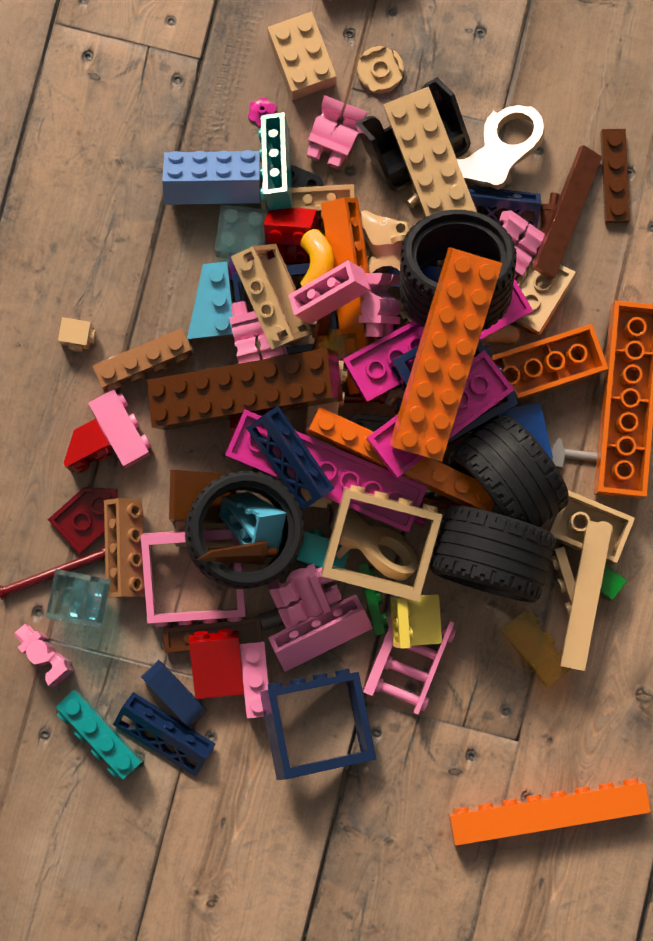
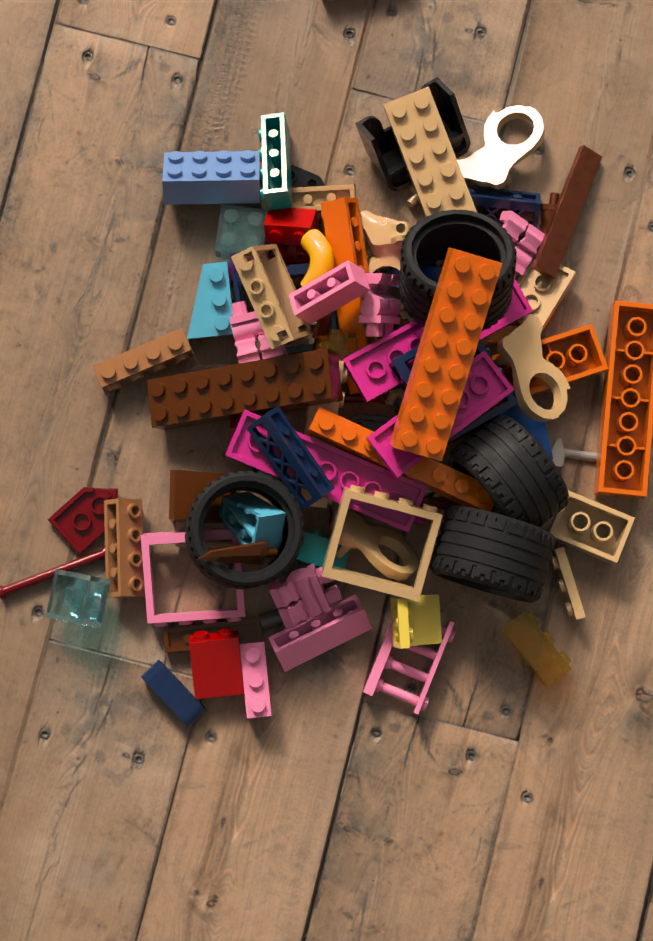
(43, 654): bright pink hips -> none
(76, 334): tan brick -> none
(86, 446): red slope -> none
(99, 733): teal brick -> none
(120, 428): bright pink brick -> none
(165, 730): dark blue fence -> none
(256, 112): dark pink plant -> none
(275, 731): dark blue window -> none
(302, 56): tan brick -> none
(329, 138): bright pink hips -> none
(373, 599): green plate -> none
(380, 69): tan tile -> none
(524, 353): none -> tan animal
(549, 813): orange brick -> none
(586, 595): tan tile -> none
(611, 583): green brick -> none
(615, 176): reddish brown plate -> none

